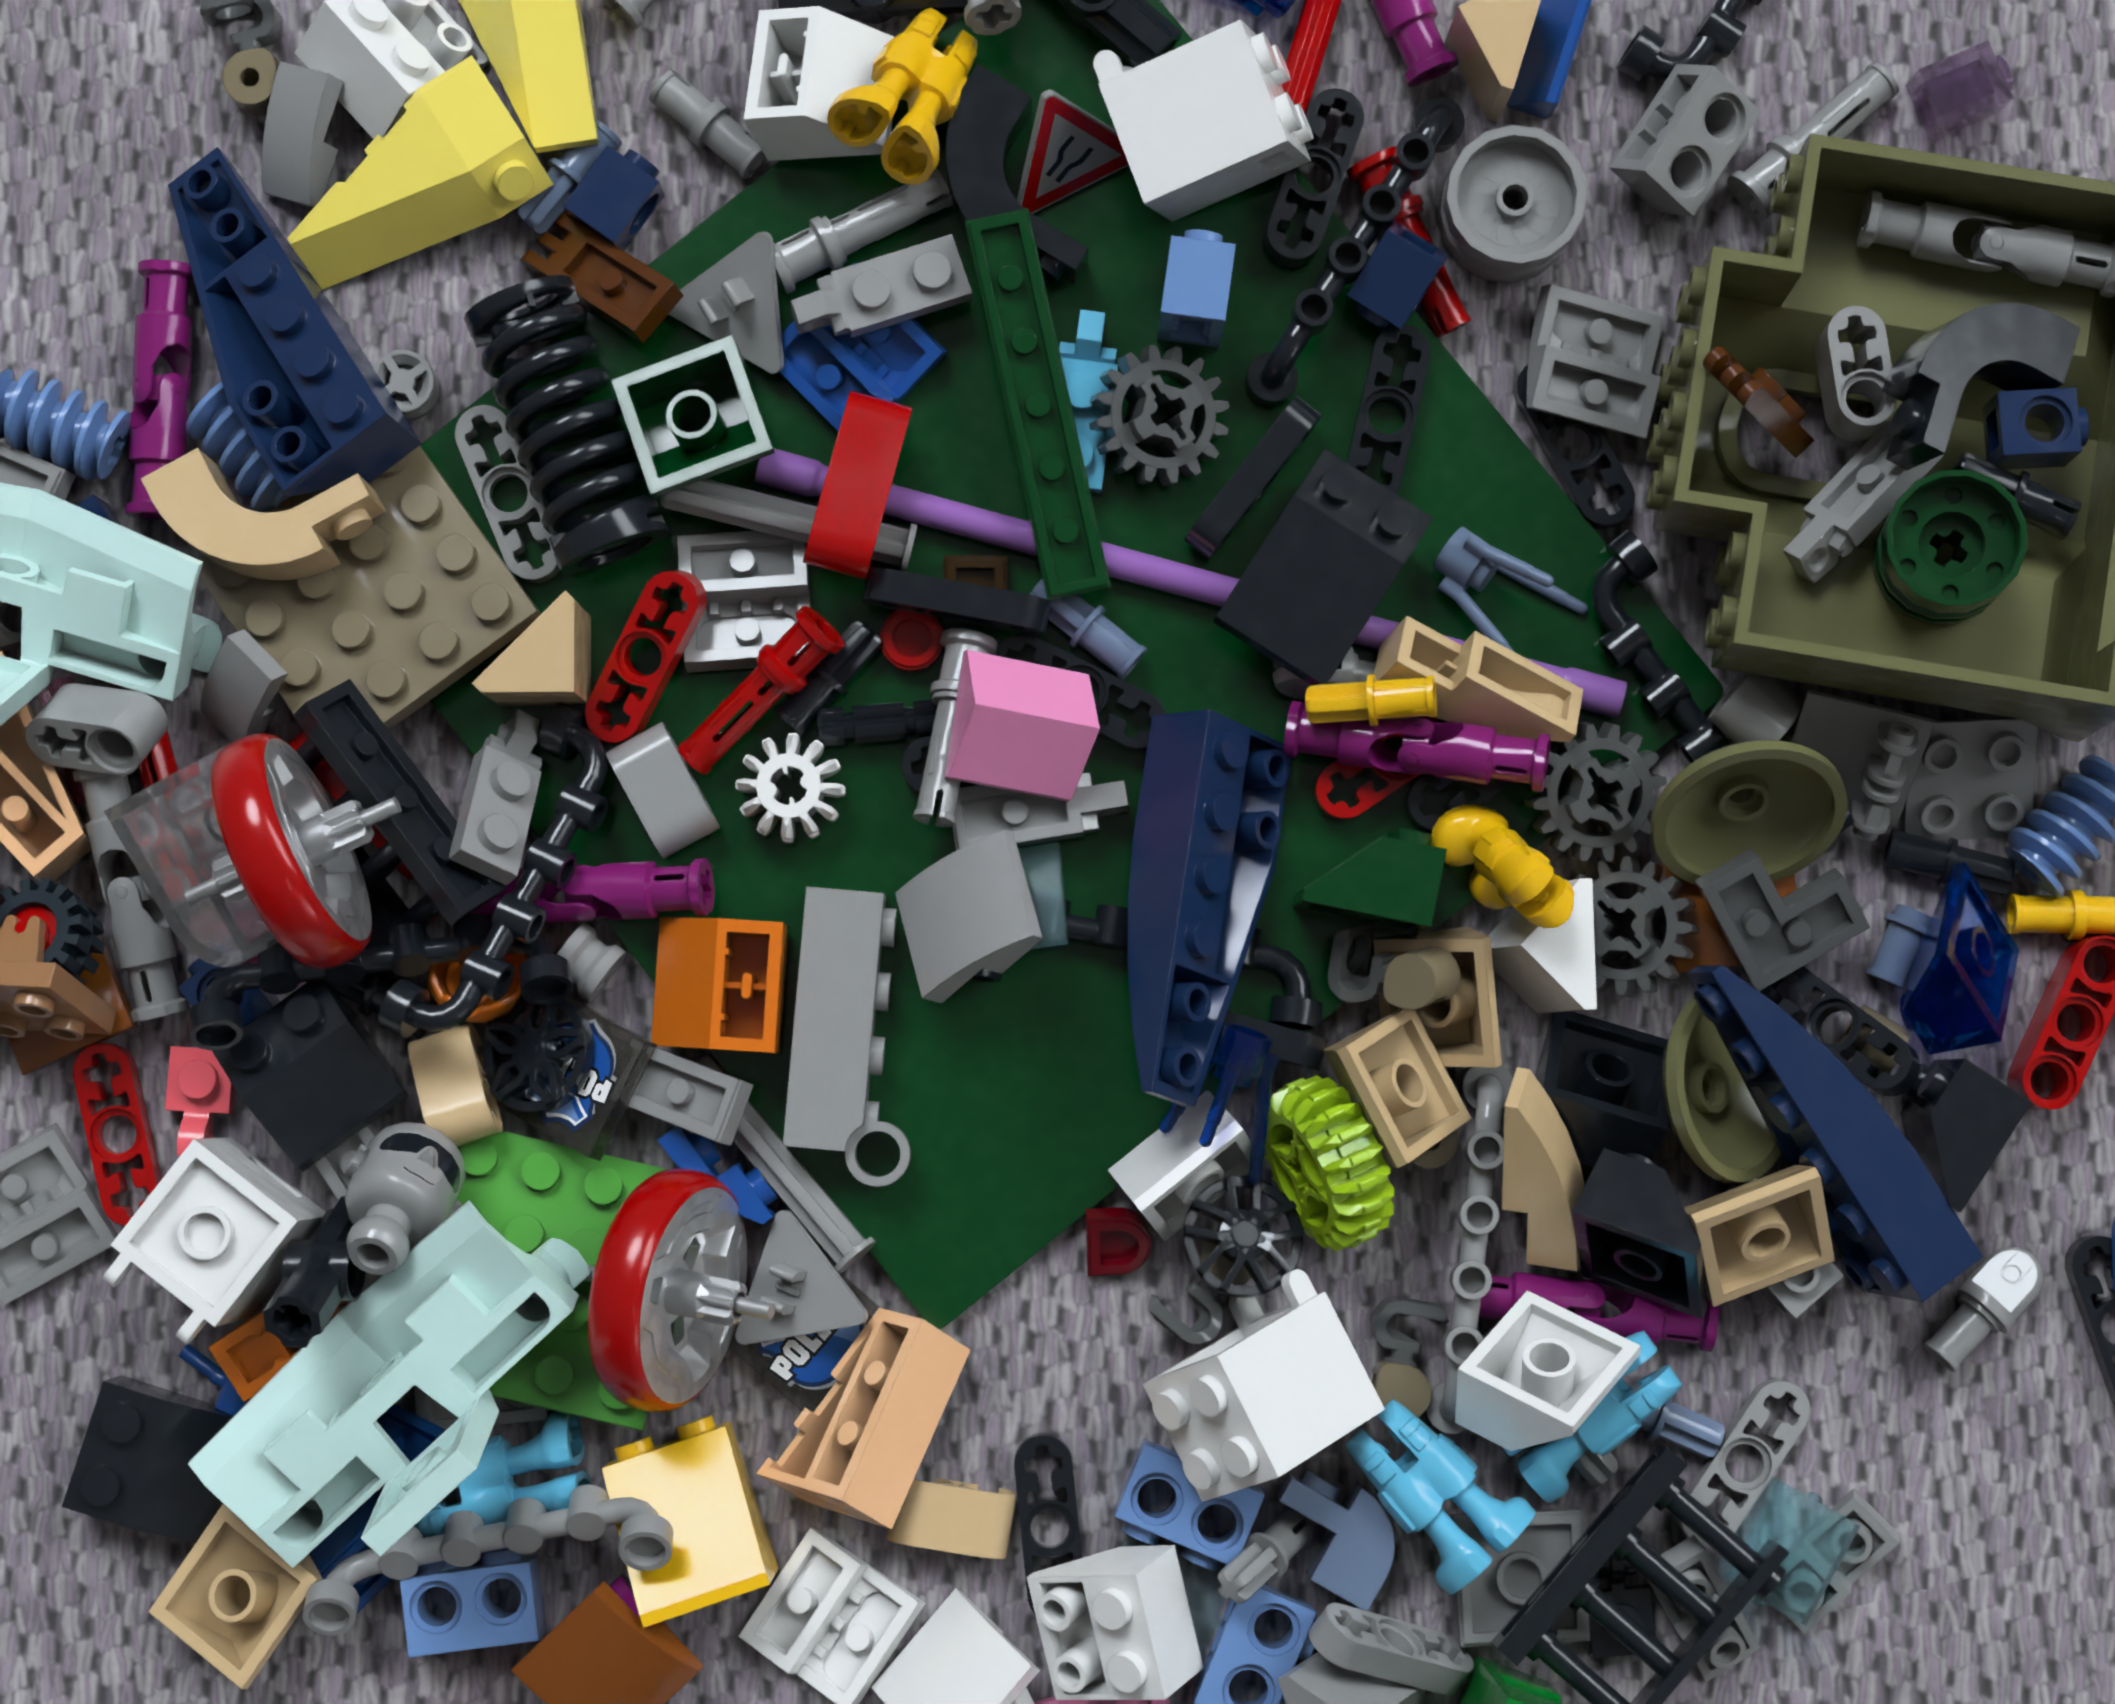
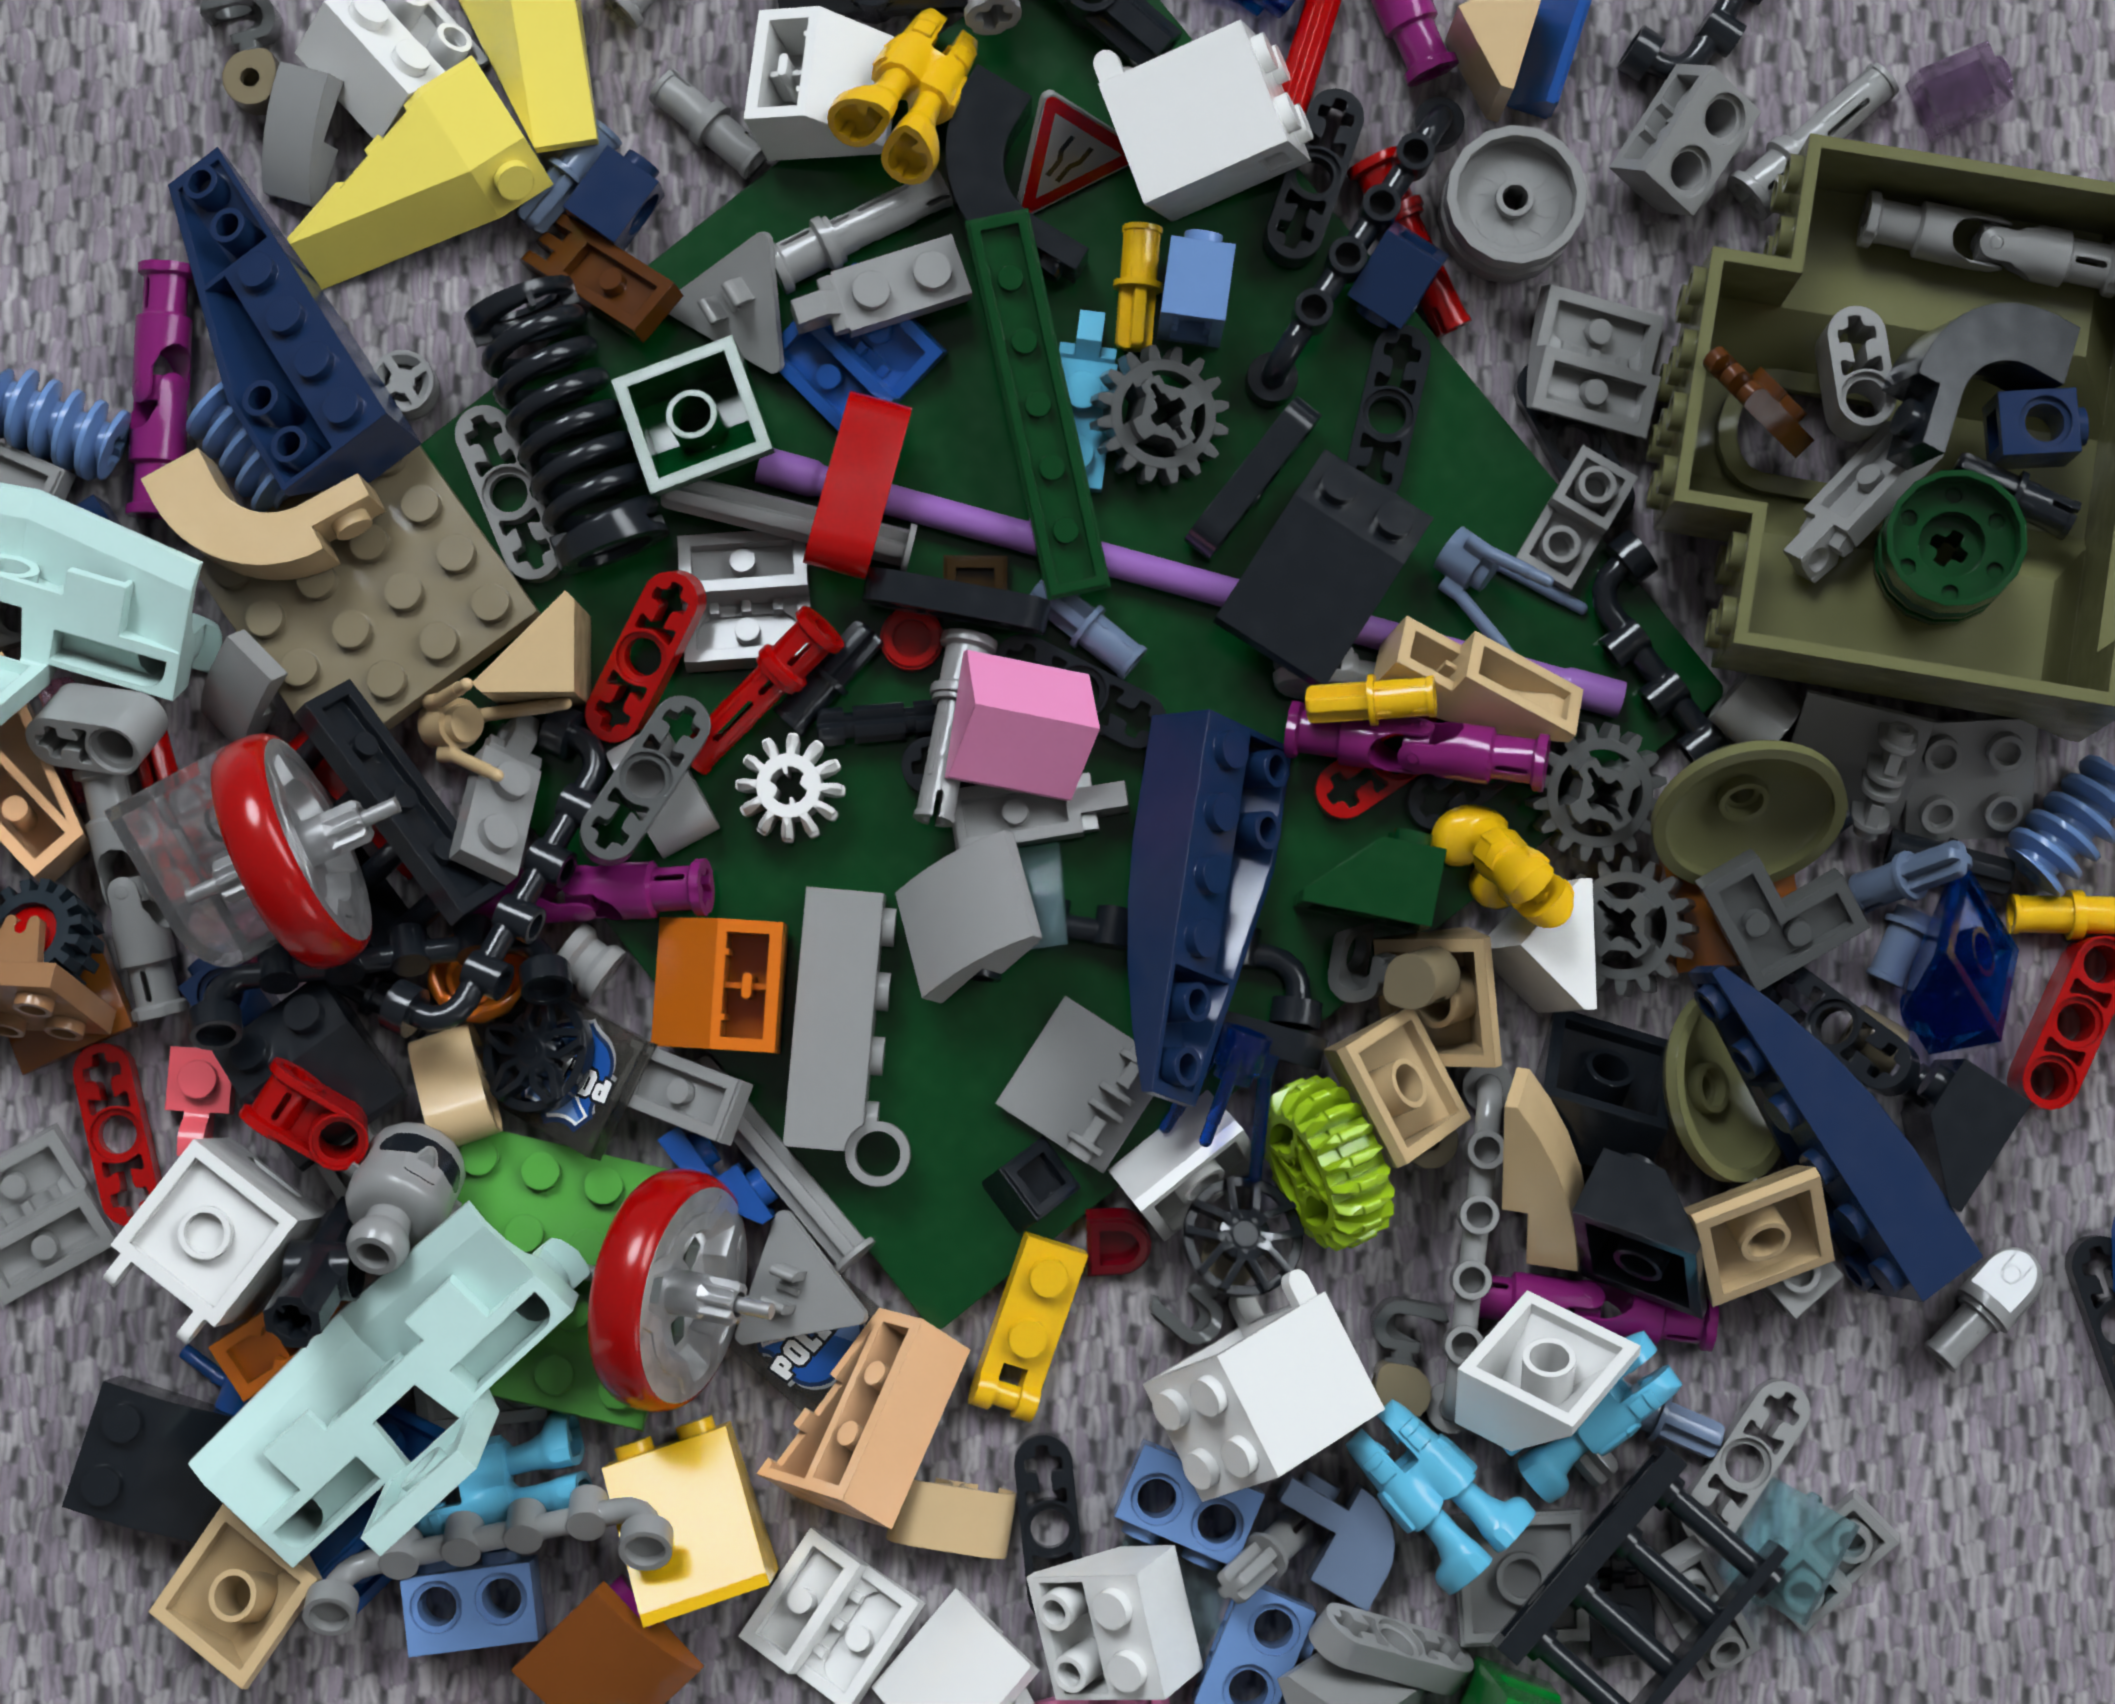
(305, 1114): none -> red piece
(456, 724): none -> tan plant
(656, 731): none -> dark grey beam
(1028, 1324): none -> yellow plate
(1030, 1185): none -> black slope
(1079, 1085): none -> light grey hinge
(1137, 285): none -> yellow axle
(1576, 517): none -> light grey slope
(1910, 875): none -> sand blue axle

